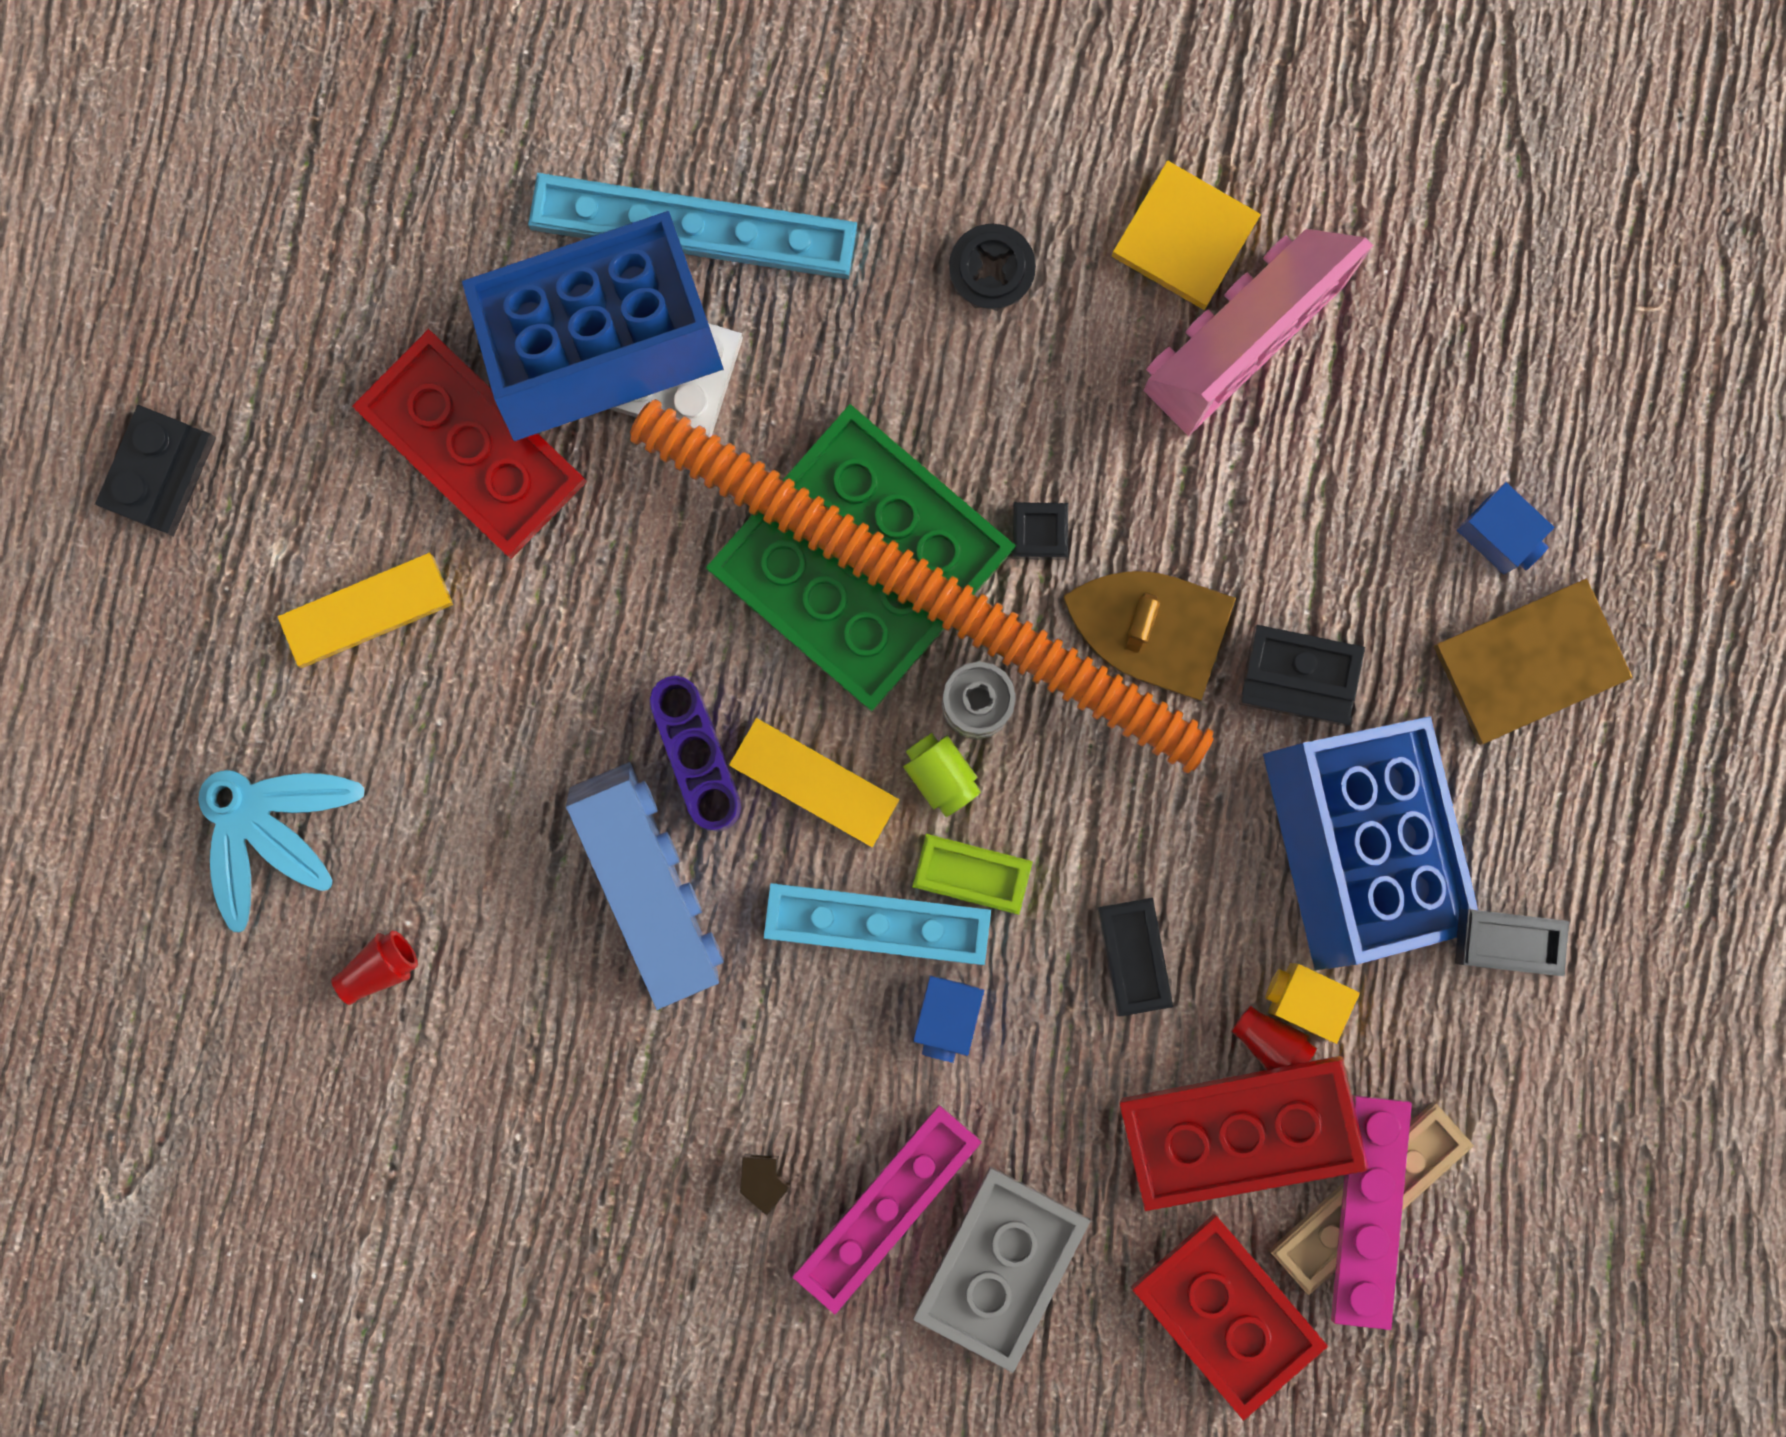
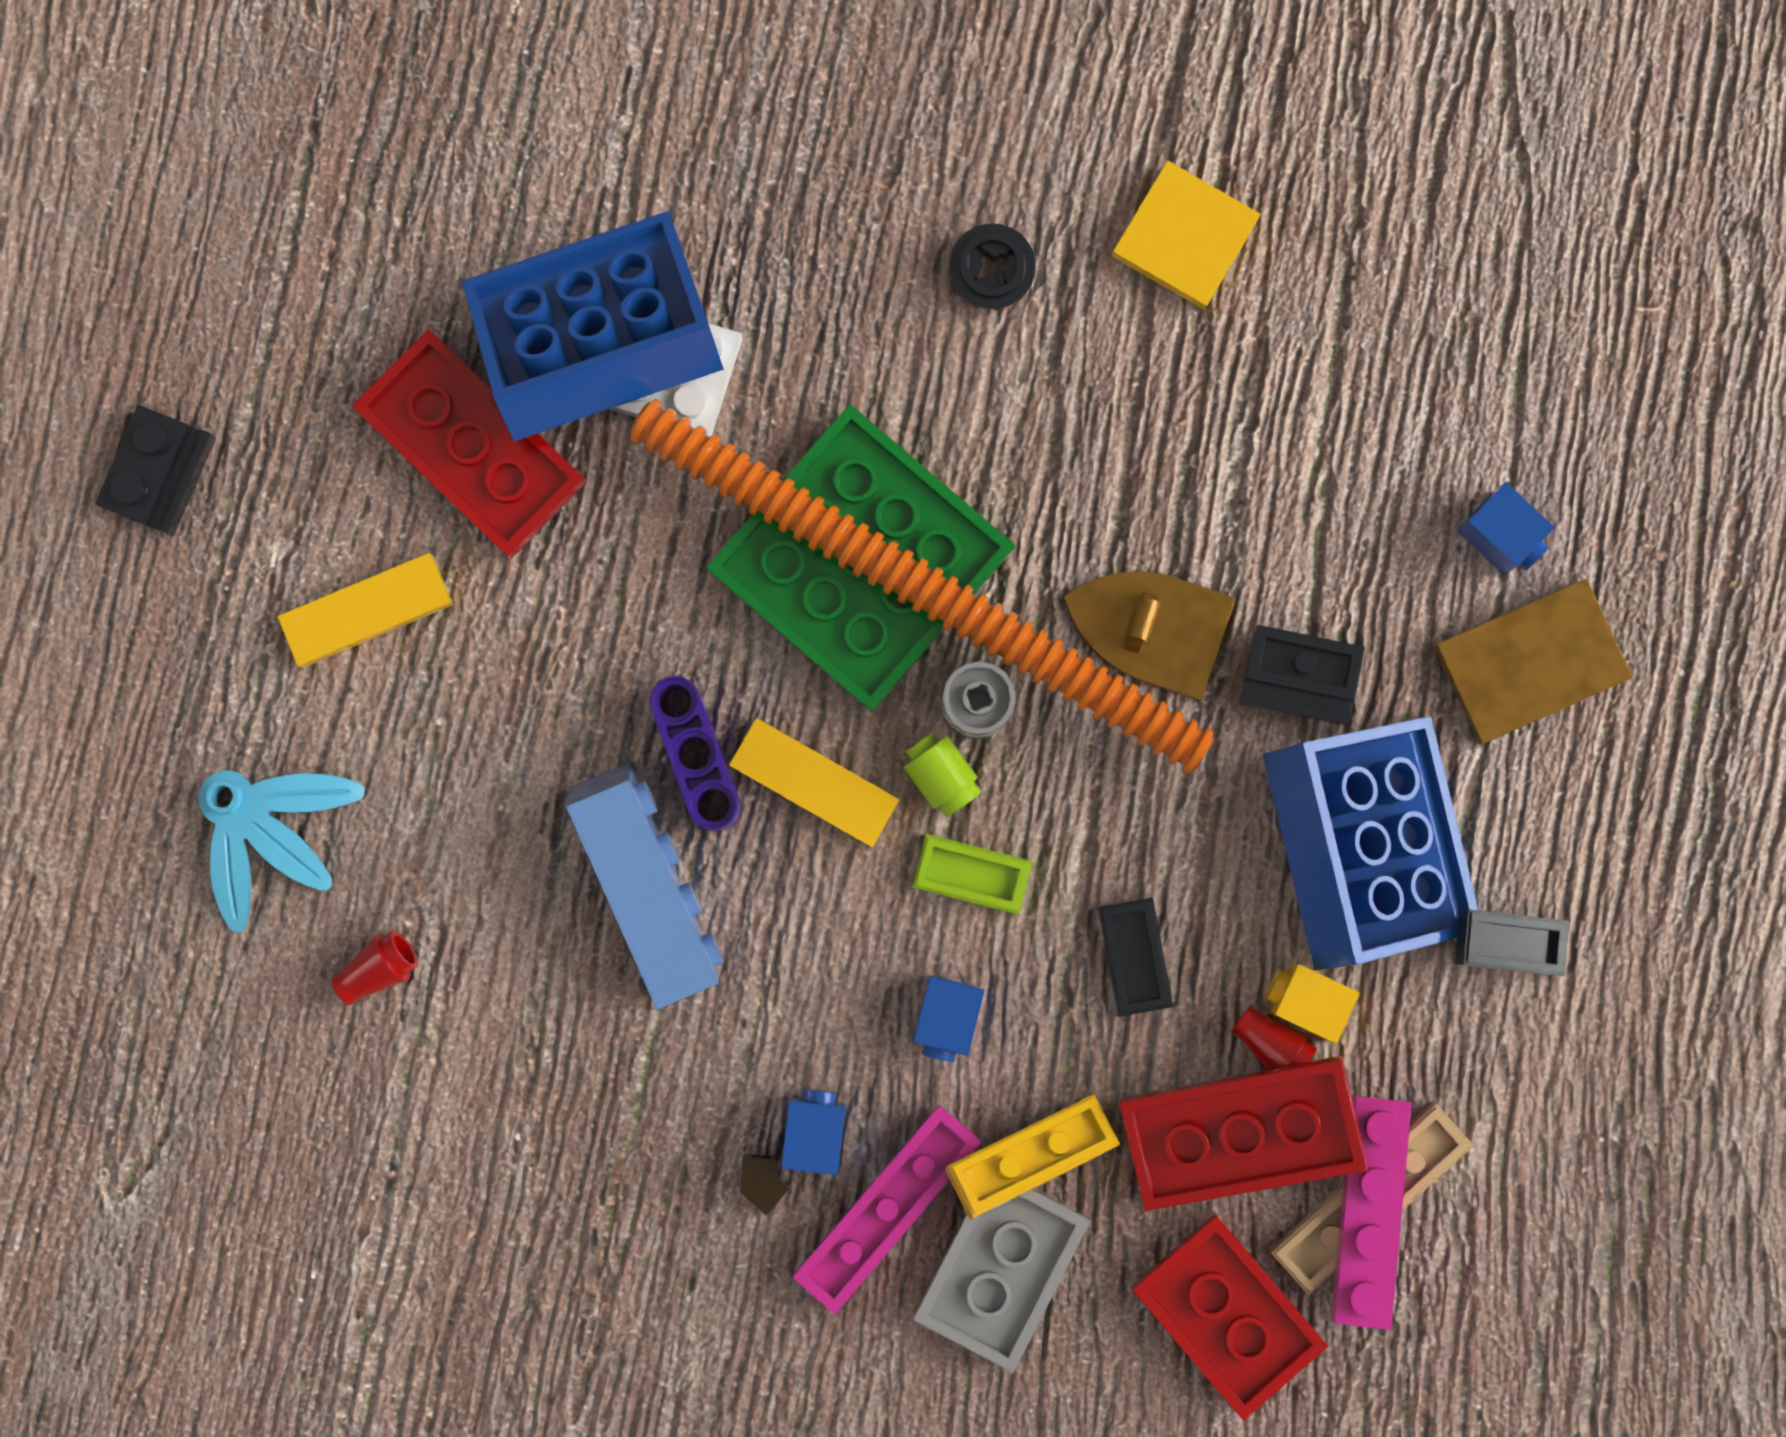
(702, 225): medium azure tile -> none
(814, 1132): none -> blue brick
(877, 924): medium azure plate -> none
(1032, 1156): none -> yellow tile
(1040, 531): black tile -> none
(1253, 325): bright pink slope -> none

